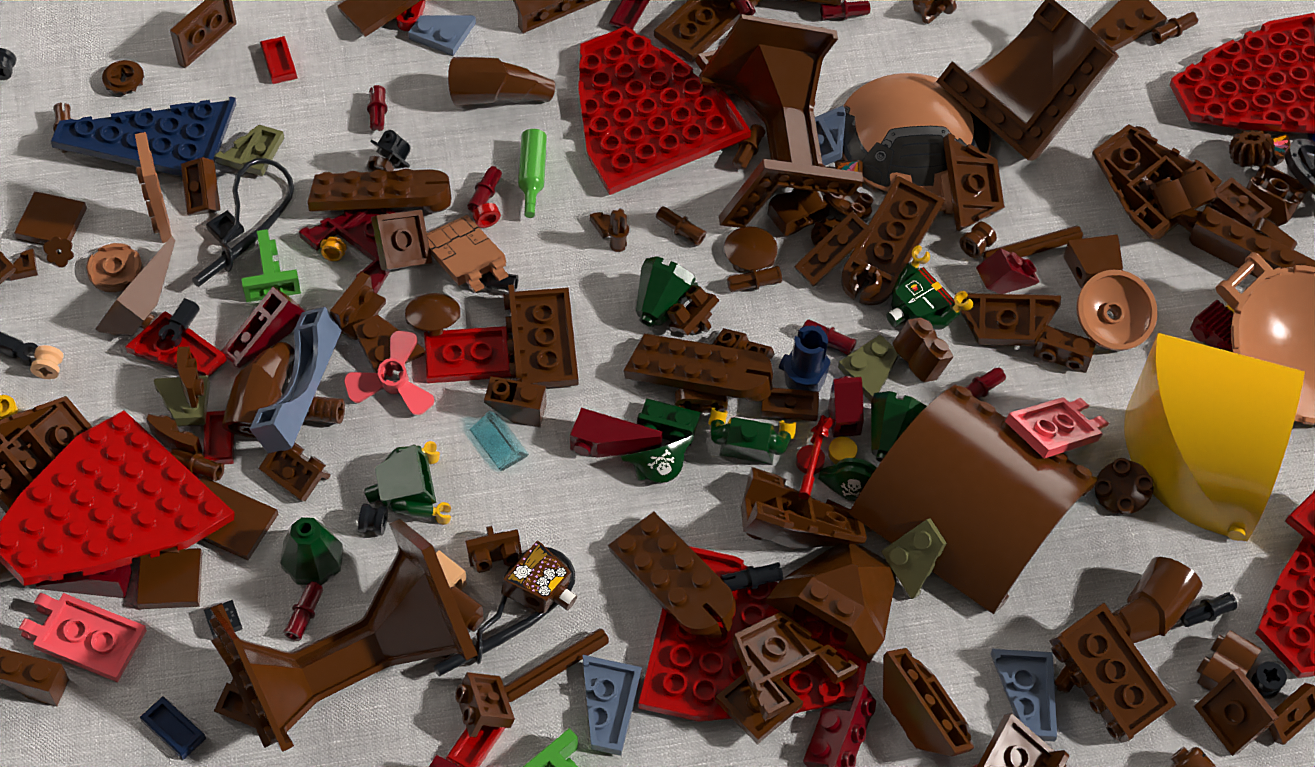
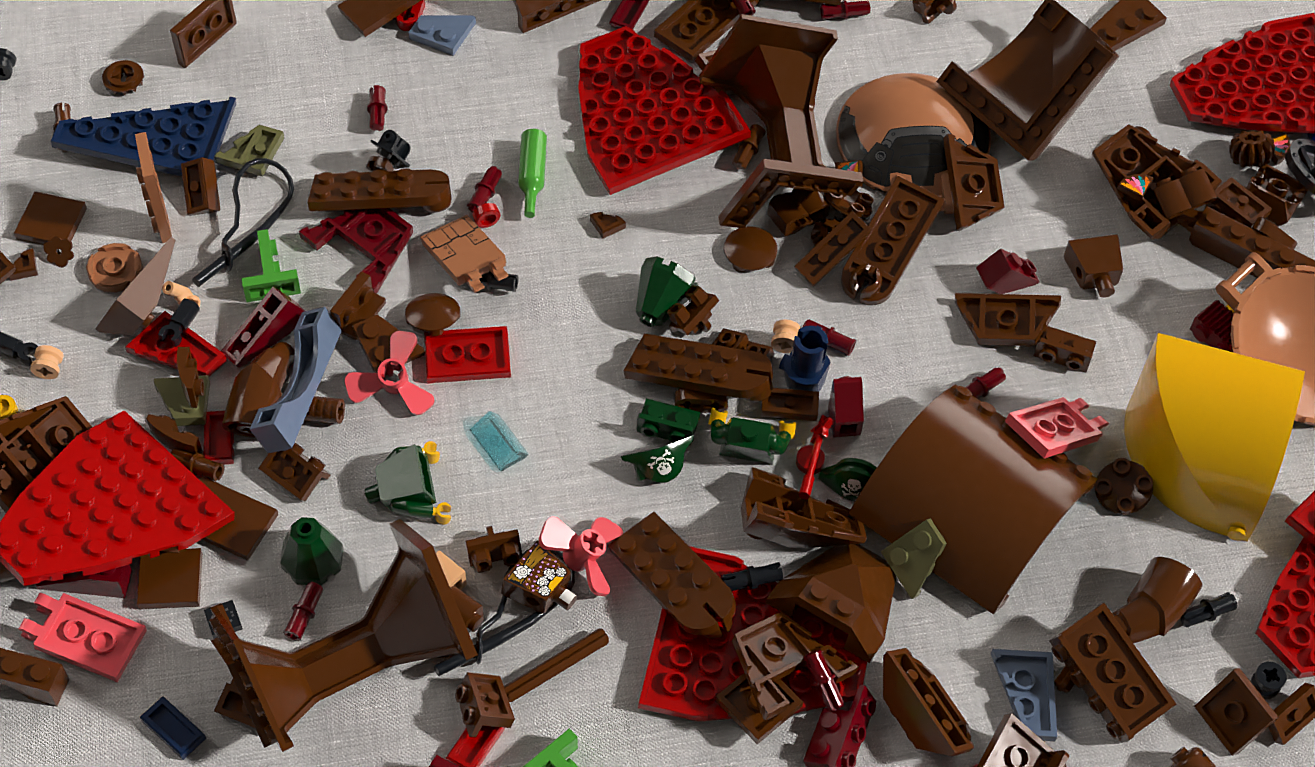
(179, 292): none -> light nougat arm
(221, 225): black tile -> none
(278, 60): red tile -> none
(333, 248): light orange plate -> none
(372, 519): black wheel -> none
(401, 240): reddish brown hinge -> none
(489, 79): reddish brown piece -> none
(517, 400): reddish brown slope -> none
(541, 337): reddish brown bracket -> none
(582, 550): none -> coral piece
(607, 436): dark red slope -> none
(610, 701): sand blue wing -> none
(618, 230): reddish brown axle -> none
(681, 225): reddish brown axle -> none
(754, 279): reddish brown axle -> none
(784, 335): none -> light nougat wheel
(823, 679): none -> dark red axle
(831, 134): sand blue wing -> none
(842, 448): yellow tile -> none
(871, 363): olive wing -> none
(890, 419): dark green cone -> none
(921, 296): dark green torso -> none
(922, 349): reddish brown brick -> none
(979, 238): reddish brown wheel -> none
(1040, 243): reddish brown axle -> none
(1129, 302): nougat dish -> none
(1135, 185): none -> tile
(1174, 27): reddish brown axle -> none
(1230, 654): reddish brown brick -> none

